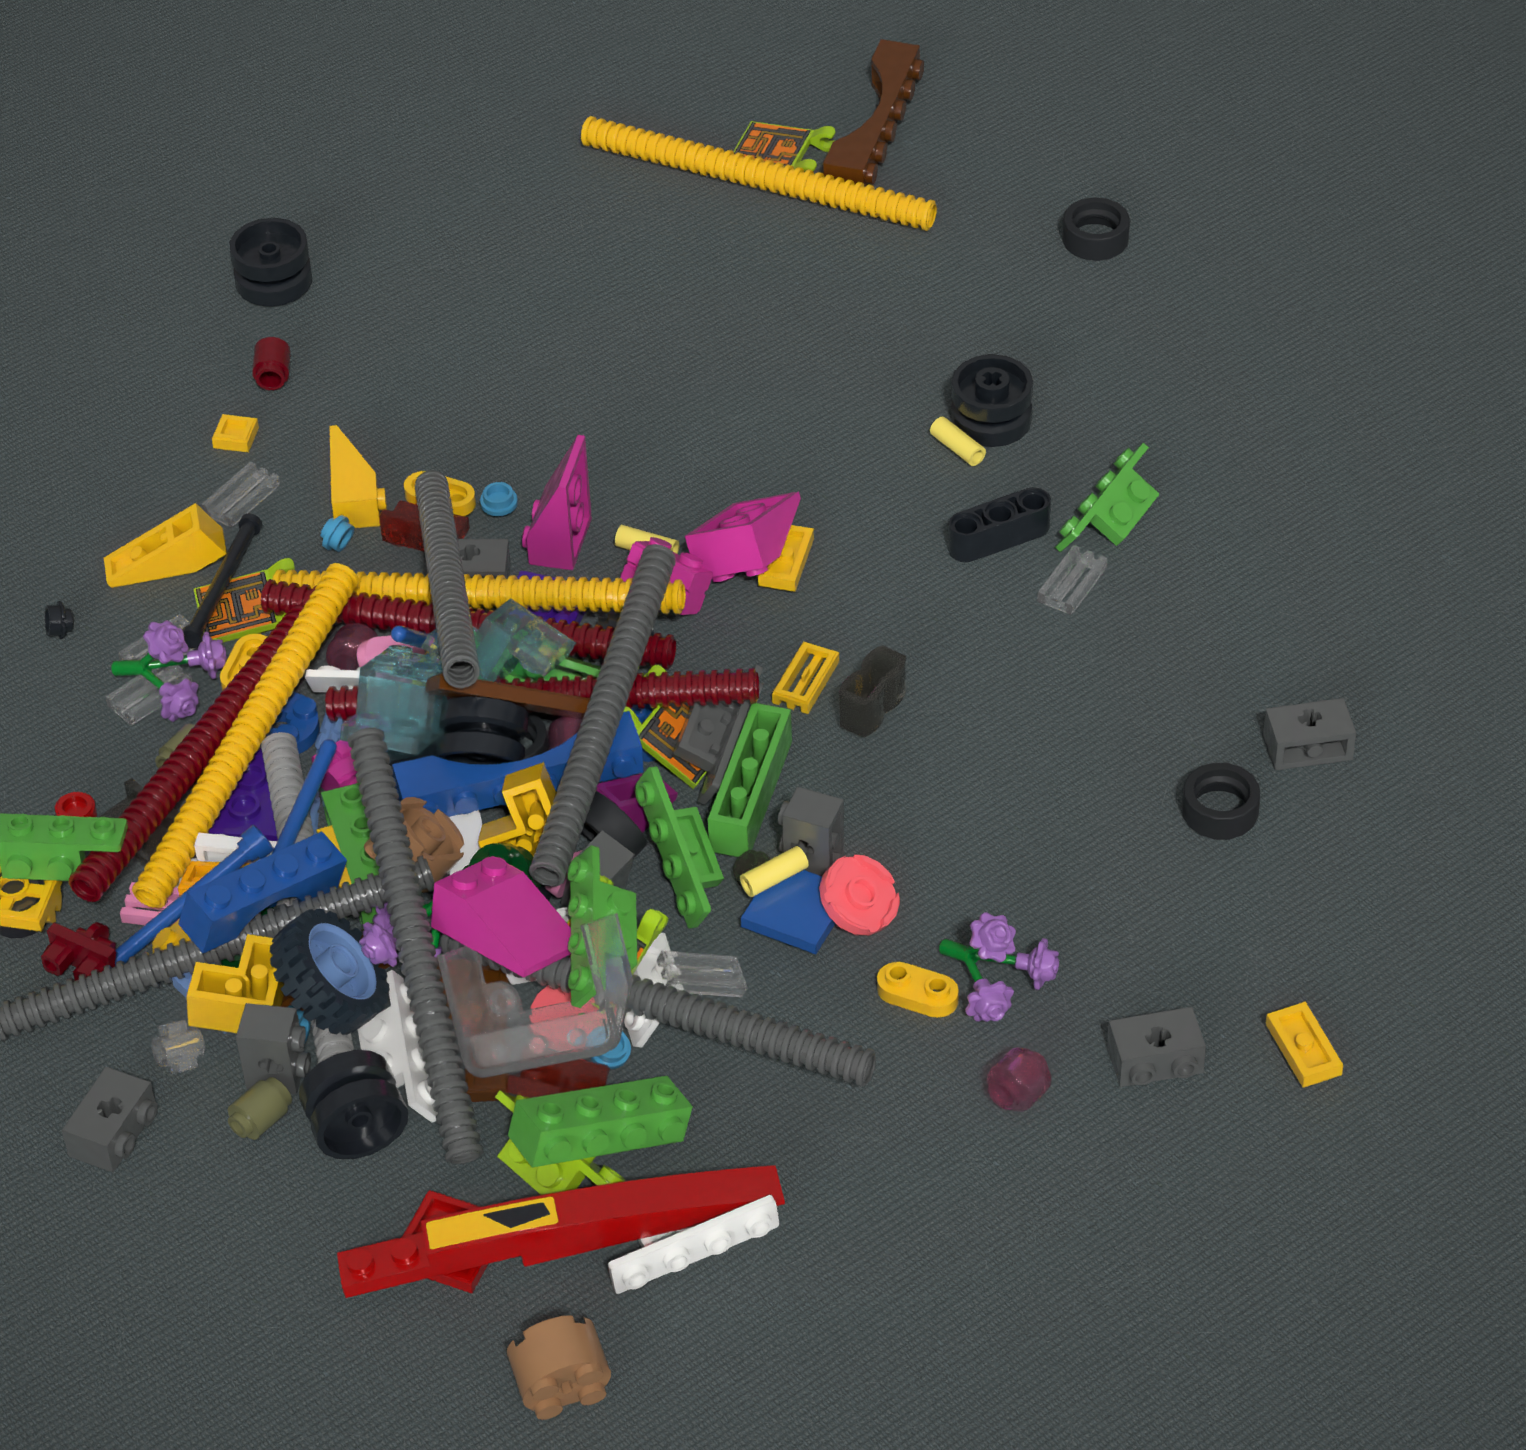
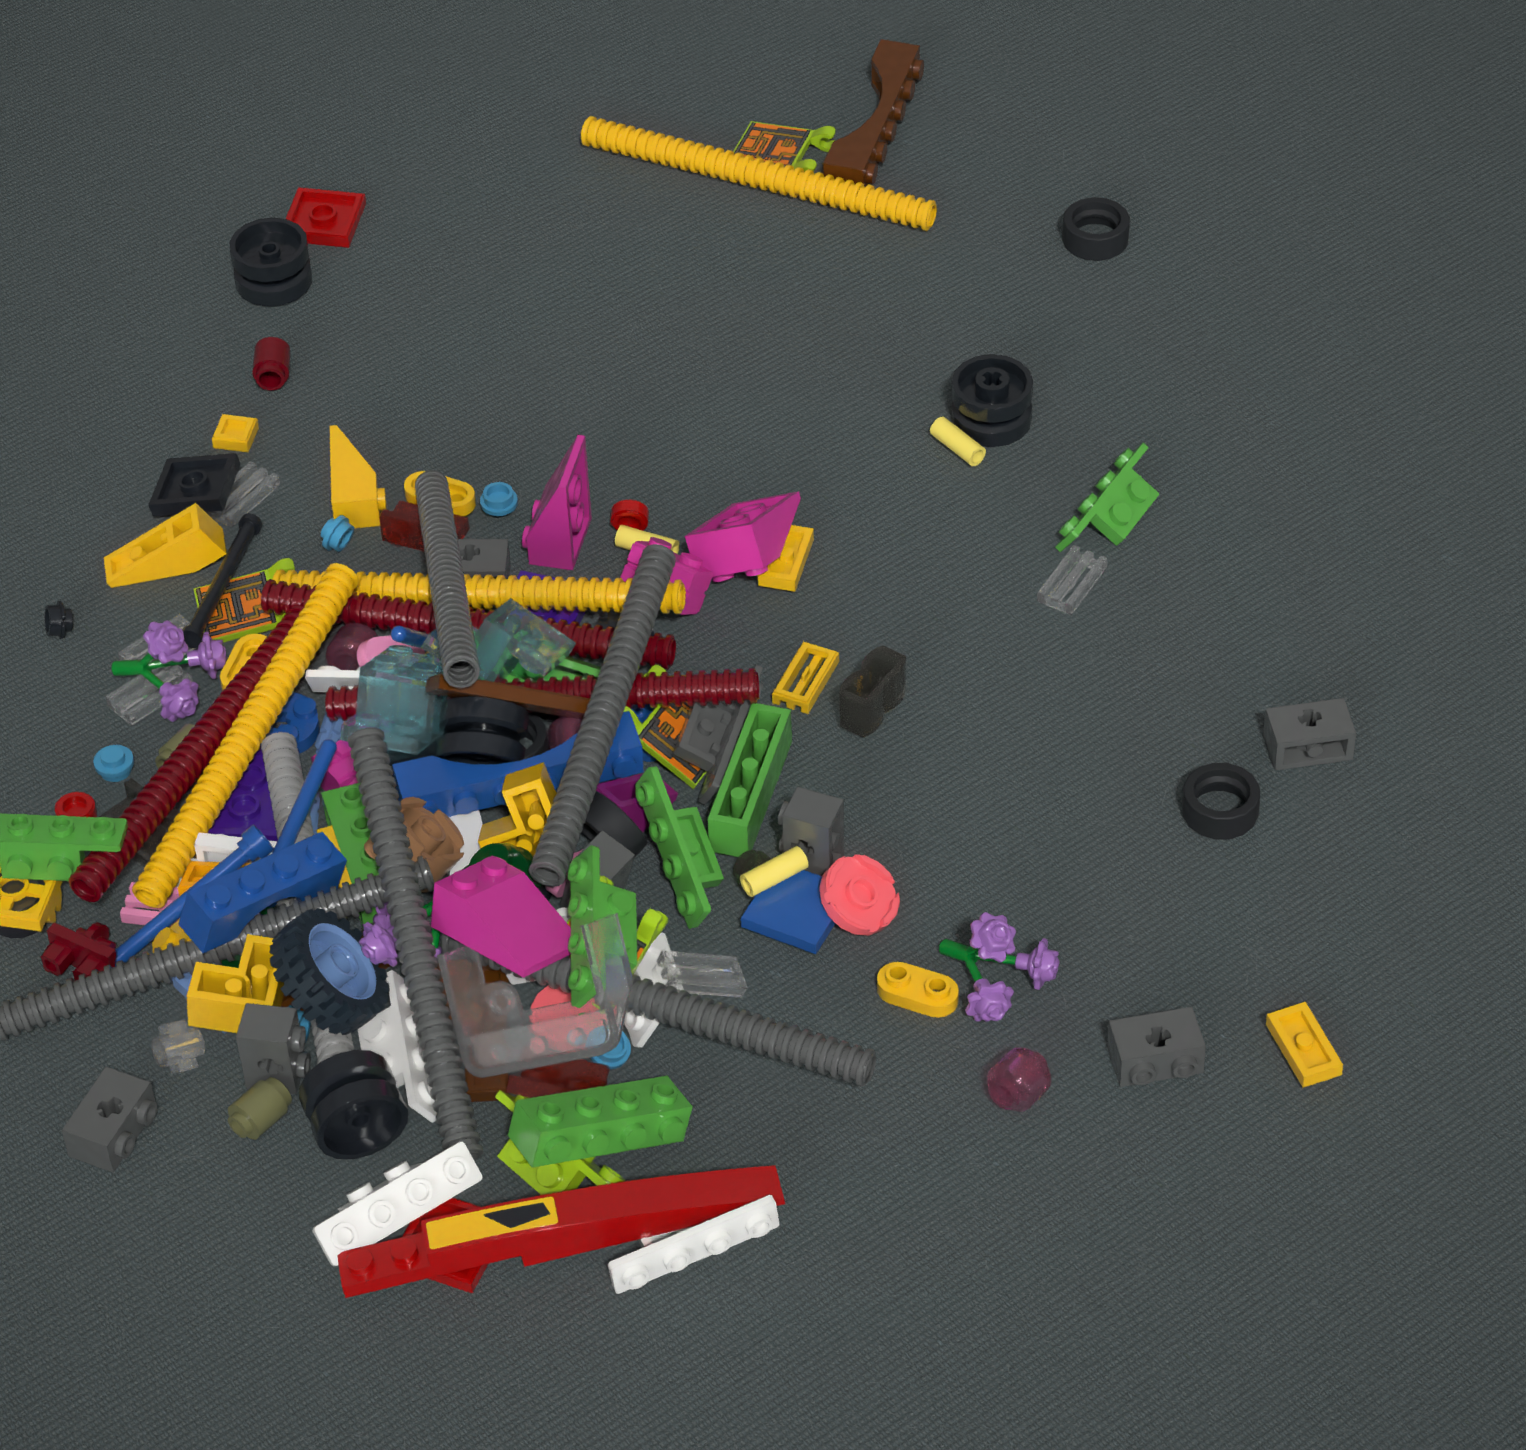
(114, 762): none -> dark azure plate
(194, 480): none -> black tile
(327, 215): none -> red tile
(397, 1201): none -> white bracket
(559, 1365): medium nougat brick -> none
(629, 513): none -> red tile
(999, 524): black beam -> none

